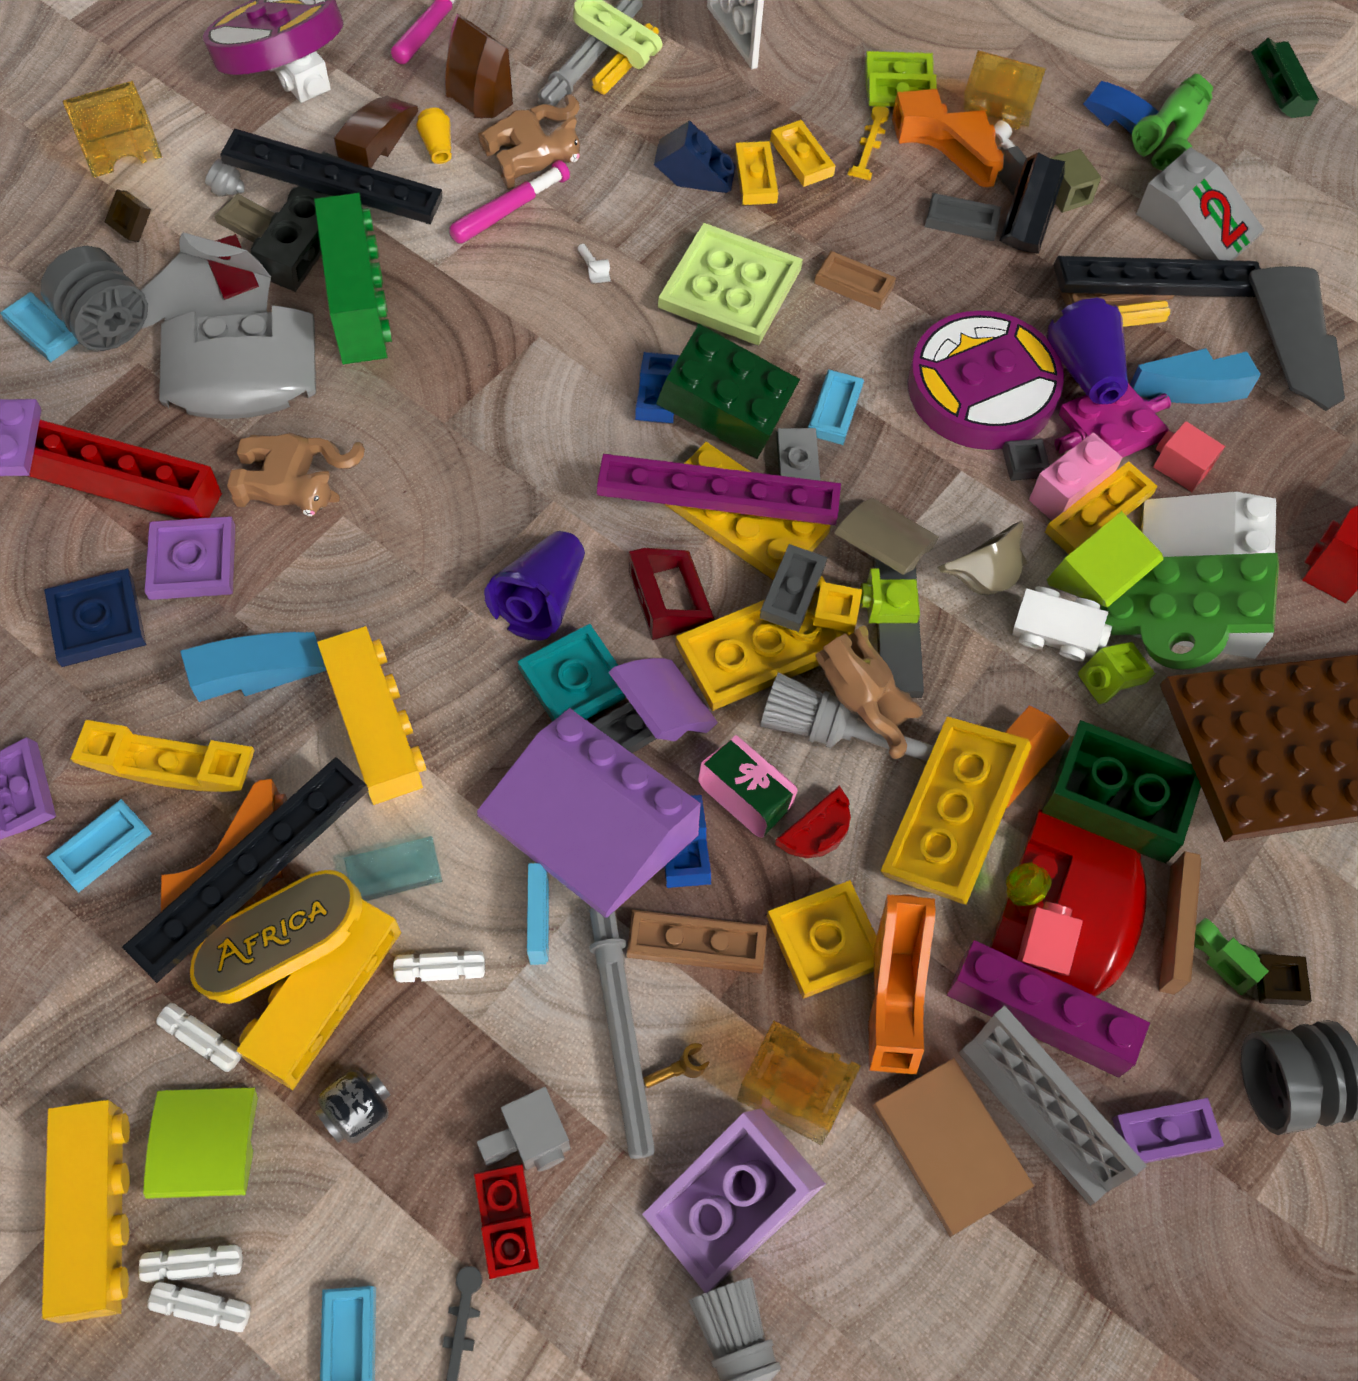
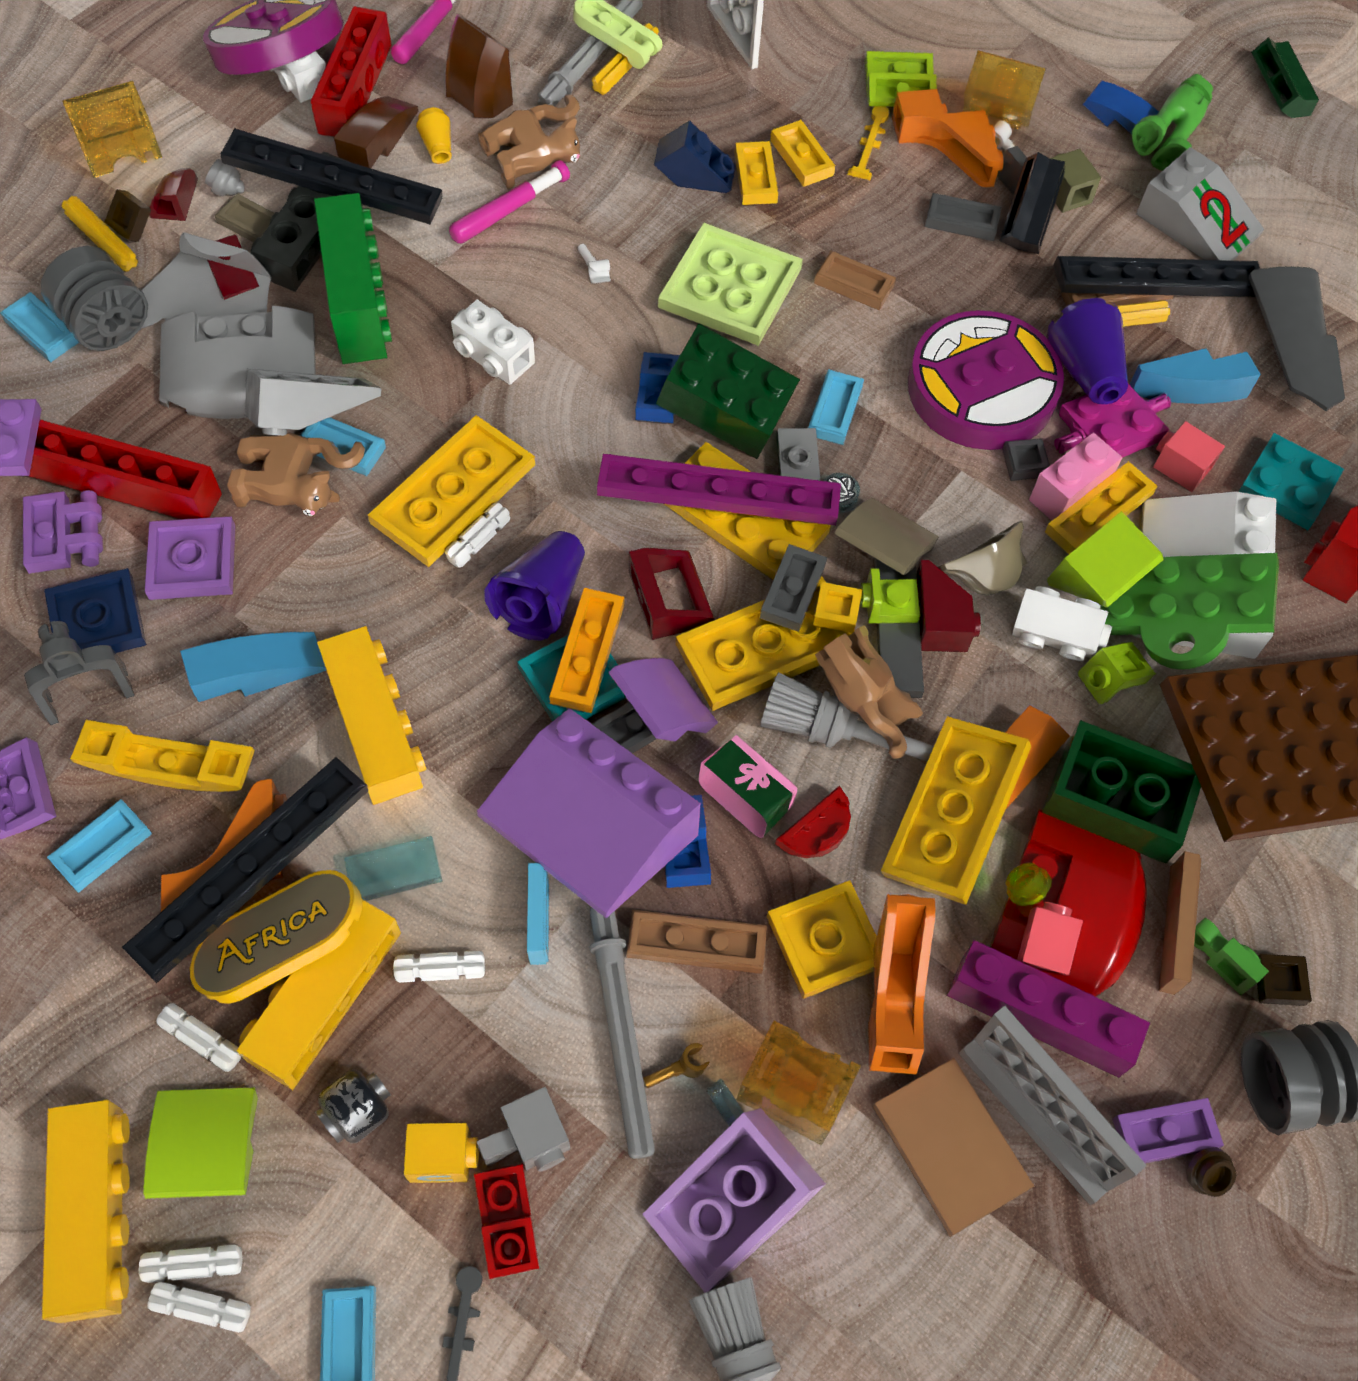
(47, 531): none -> medium lavender plate
(65, 659): none -> dark grey piece
(99, 233): none -> yellow axle
(174, 195): none -> dark red brick
(298, 400): none -> light grey slope
(344, 438): none -> medium azure tile
(351, 69): none -> red brick
(439, 1152): none -> yellow brick
(451, 490): none -> yellow plate
(477, 535): none -> white axle
(493, 341): none -> white brick
(587, 650): none -> light orange plate
(724, 1101): none -> clear light blue tile
(849, 490): none -> tile
(945, 611): none -> dark red slope
(1211, 1172): none -> dark brown plate
(1295, 478): none -> teal plate

